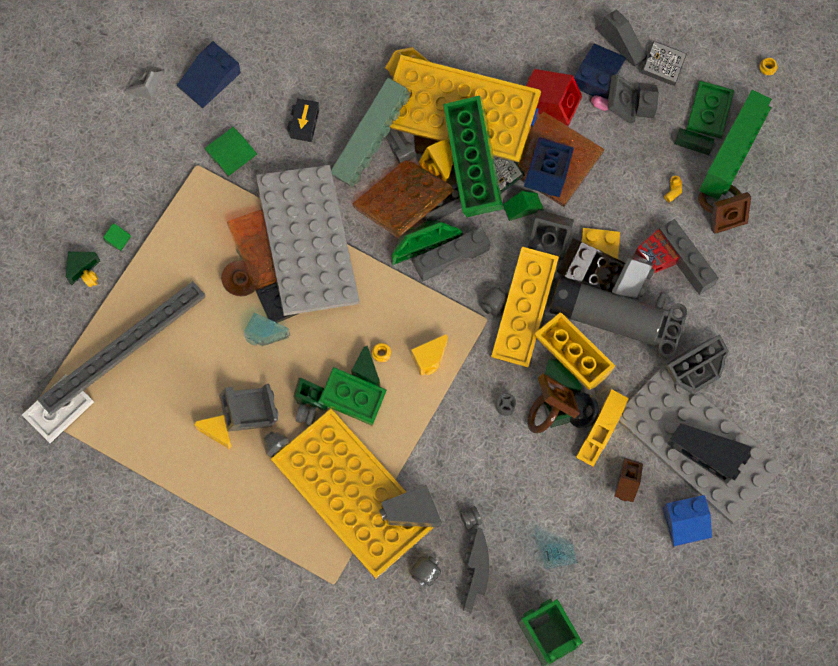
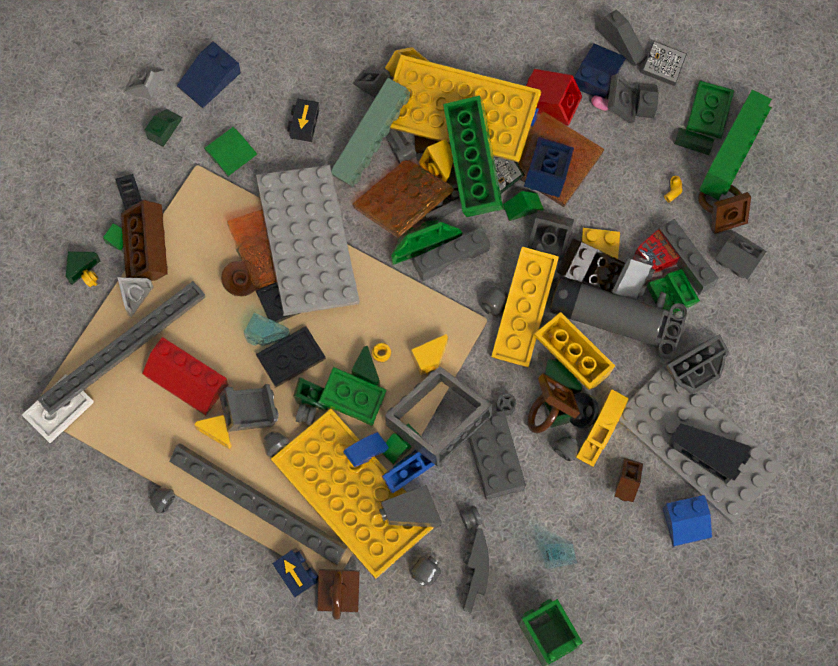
(125, 180): none -> black slope
(134, 292): none -> light grey slope
(144, 241): none -> reddish brown slope
(161, 499): none -> dark grey cone
(162, 126): none -> dark green slope
(184, 376): none -> red slope
(258, 504): none -> dark grey plate
(290, 356): none -> black tile
(296, 572): none -> dark blue brick
(338, 591): none -> reddish brown tile
(365, 449): none -> blue slope
(371, 81): none -> dark grey slope
(397, 447): none -> green slope
(406, 470): none -> blue slope
(458, 435): none -> dark grey window
(497, 458): none -> dark grey brick
(566, 448): none -> dark grey cone
(676, 288): none -> green slope
(740, 255): none -> dark grey slope
(768, 62): yellow plate -> none

